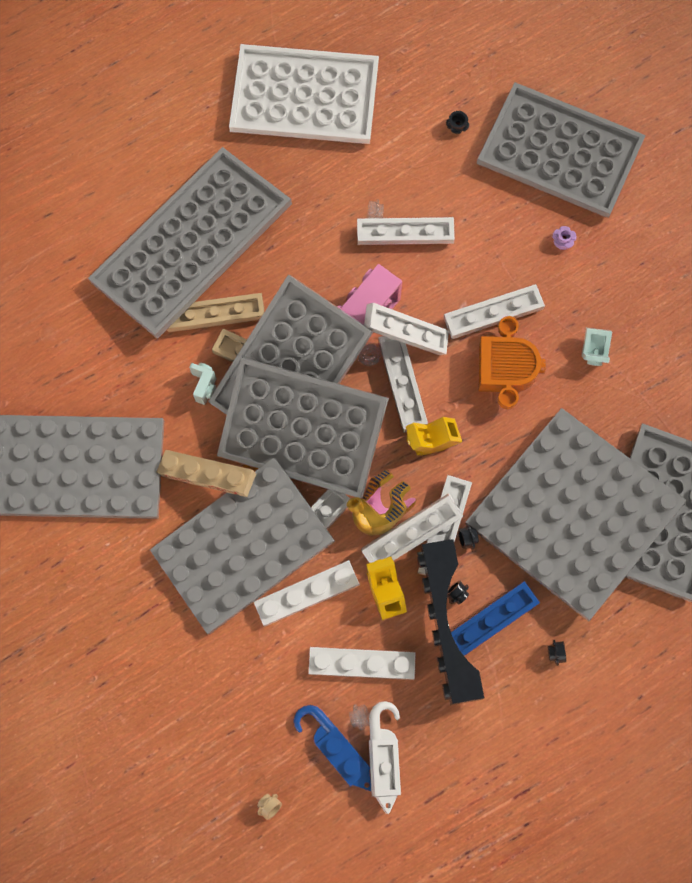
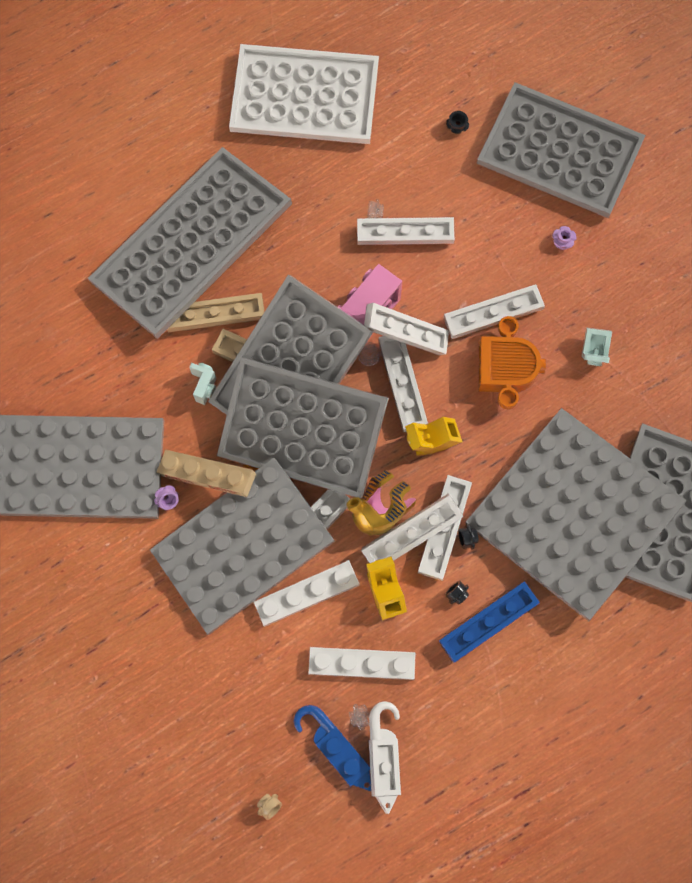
(168, 502): none -> lavender plate
(461, 677): black arch -> none
(557, 652): black plate -> none

